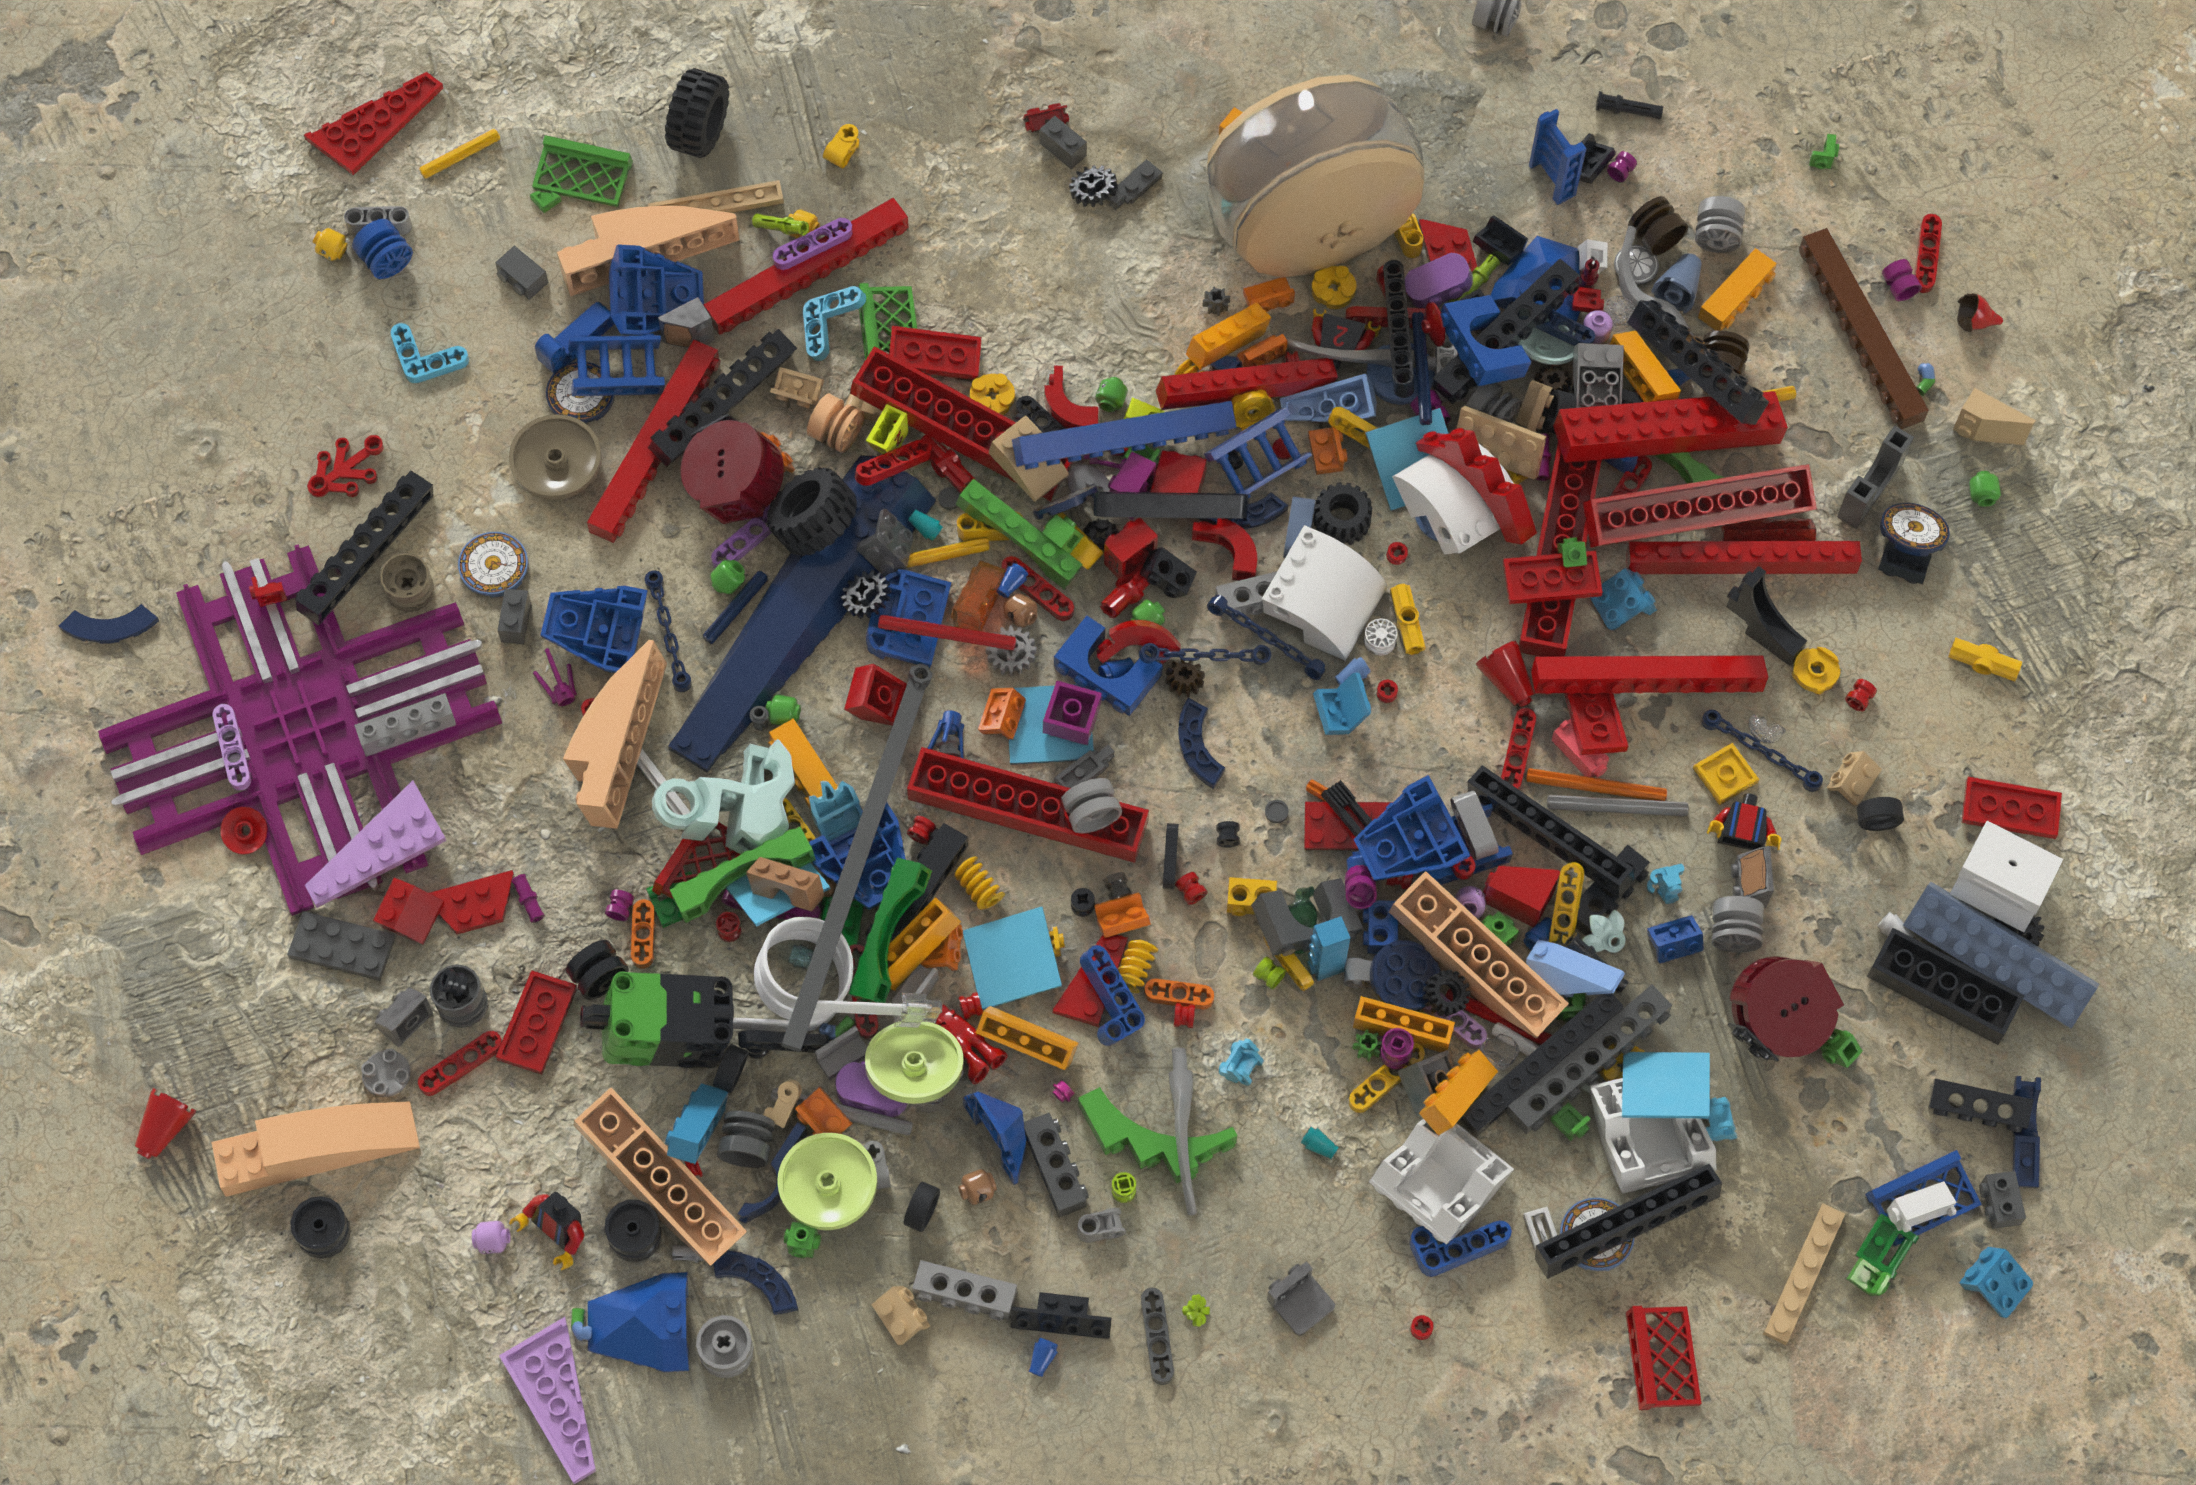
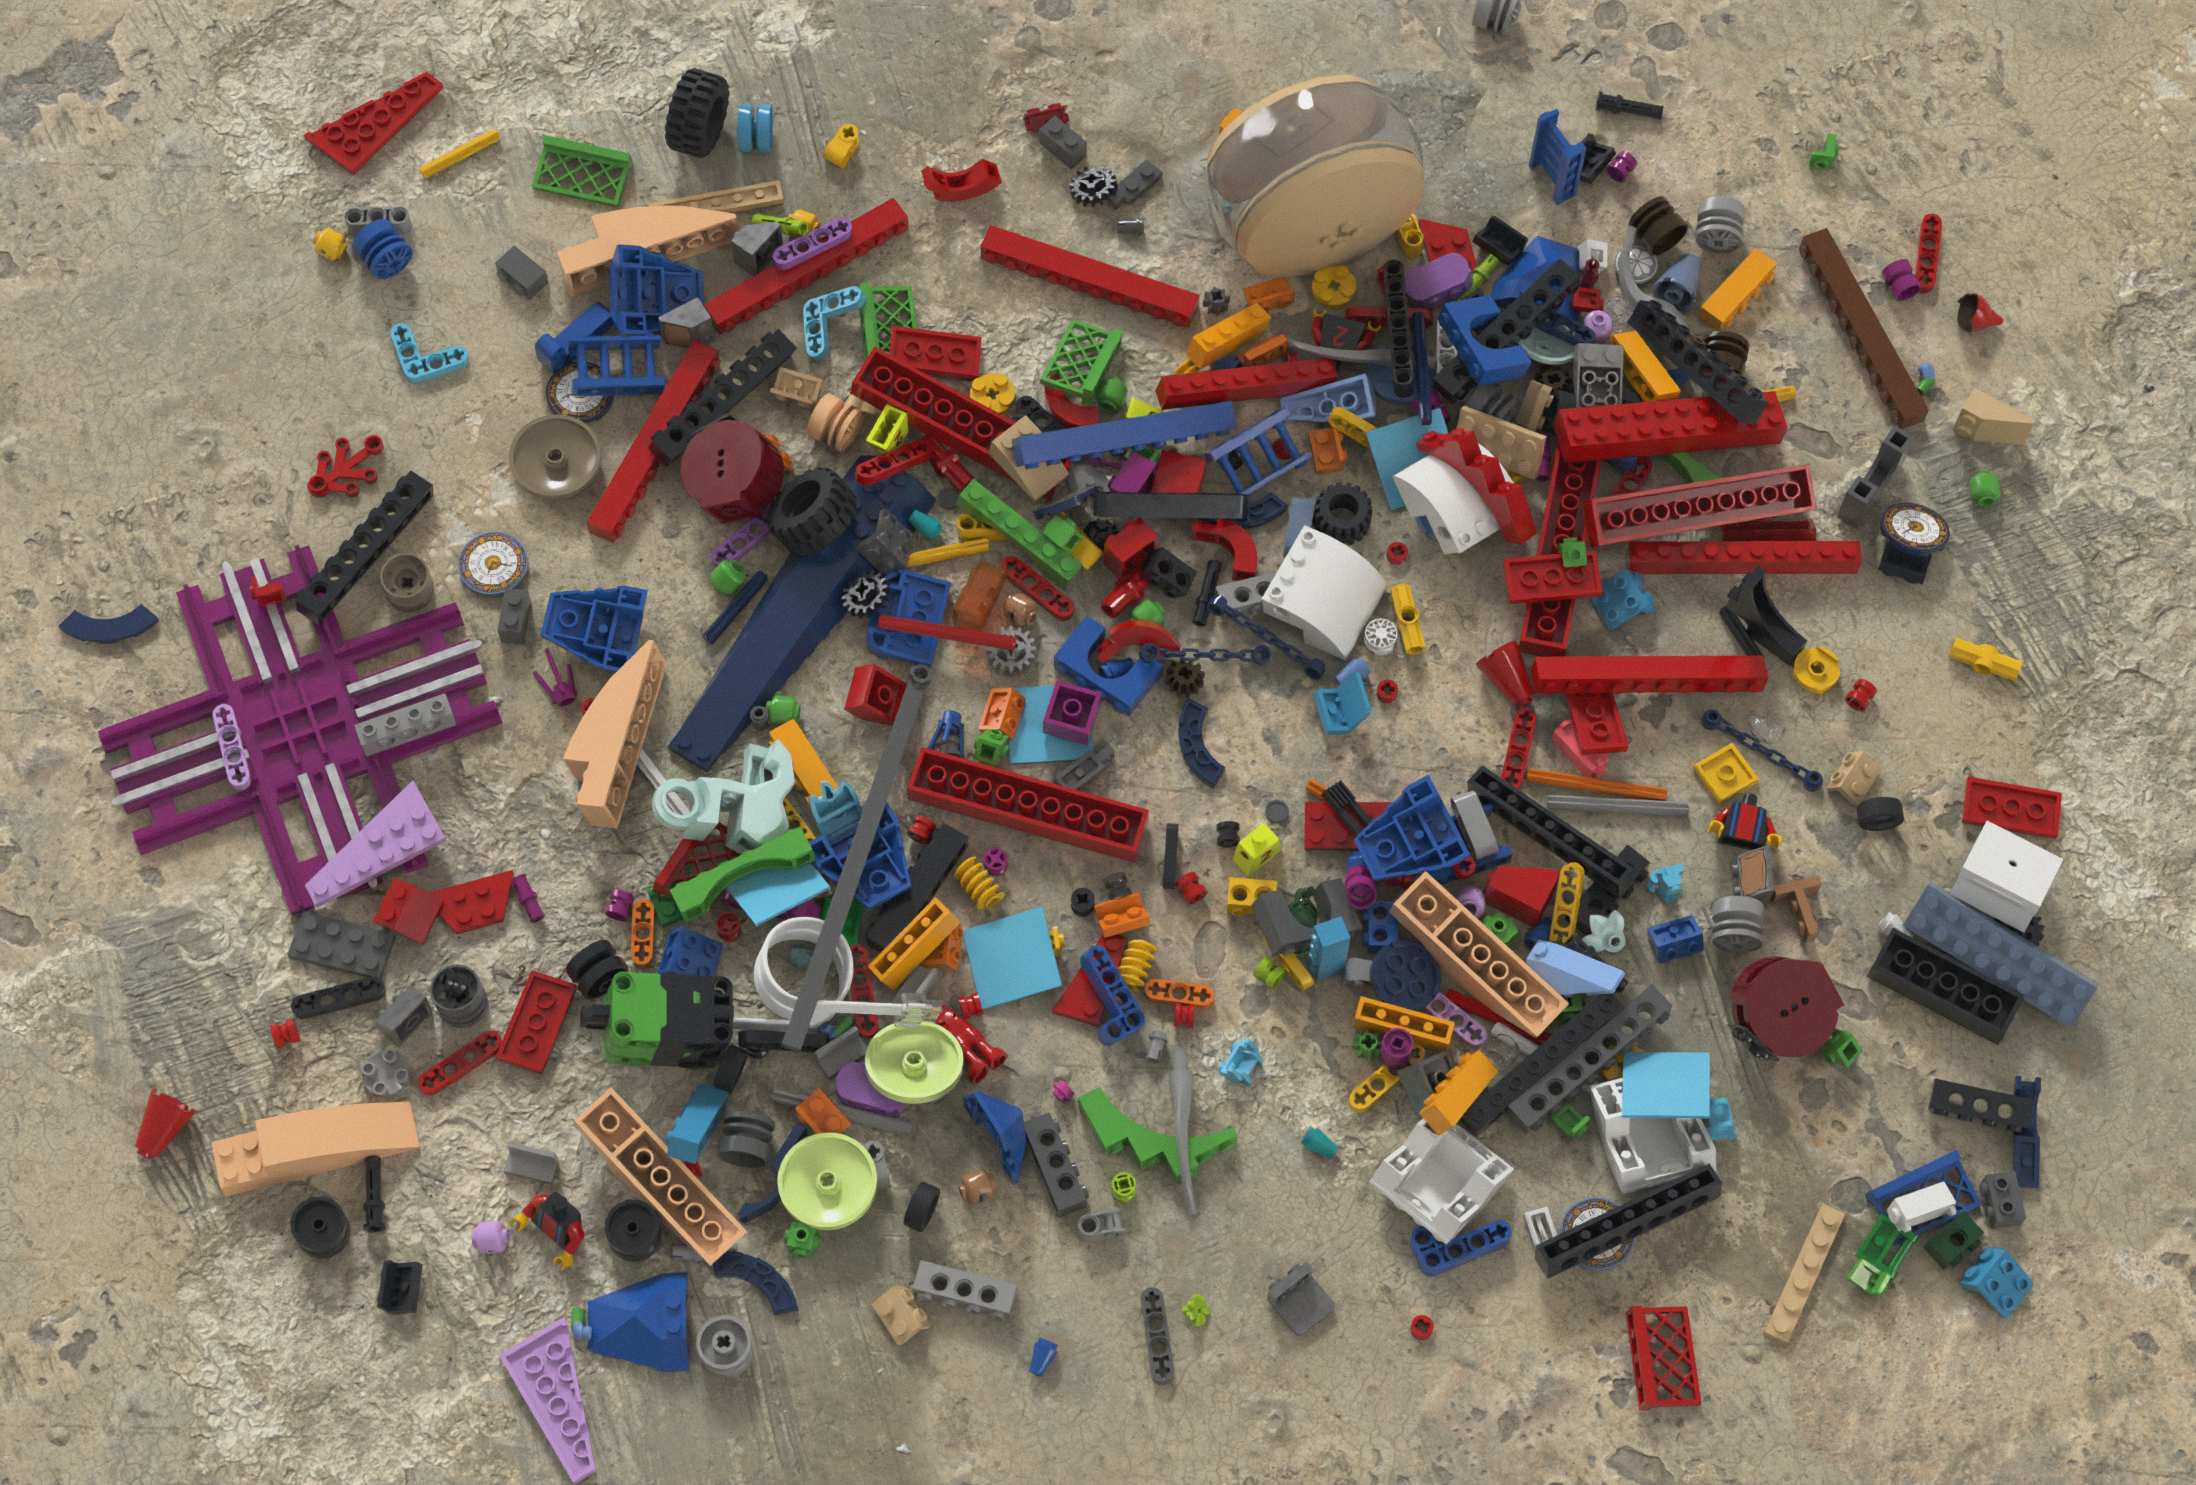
(233, 826): red dish -> none
(285, 1033): none -> red wheel
(339, 1001): none -> black beam
(374, 1205): none -> black pin
(399, 1287): none -> black bracket
(531, 1163): none -> light grey panel
(545, 200): bright green tile -> none
(658, 585): dark blue piece -> none
(690, 954): none -> blue bracket
(754, 128): none -> dark azure wheel
(755, 246): none -> flat silver slope
(788, 1097): tan leg -> none
(801, 886): medium nougat arch -> none
(905, 885): green arch -> none
(964, 184): none -> red arch
(991, 747): none -> bright green brick
(995, 856): none -> magenta wheel
(1012, 580): blue cone -> none
(1027, 1037): light orange brick -> none
(1061, 1315): black bracket -> none
(1089, 276): none -> red brick
(1091, 805): light grey wheel -> none
(1097, 371): none -> bright green fence
(1130, 226): none -> dark grey pin
(1156, 1046): none -> light grey pin
(1207, 592): none -> black pin
(1248, 401): yellow plate -> none
(1259, 847): none -> neon yellow torso
(1433, 324): red dish -> none
(1457, 987): black tyre -> none
(1739, 632): none -> black axle
(1796, 894): none -> medium nougat bracket
(1961, 1228): none -> dark green brick

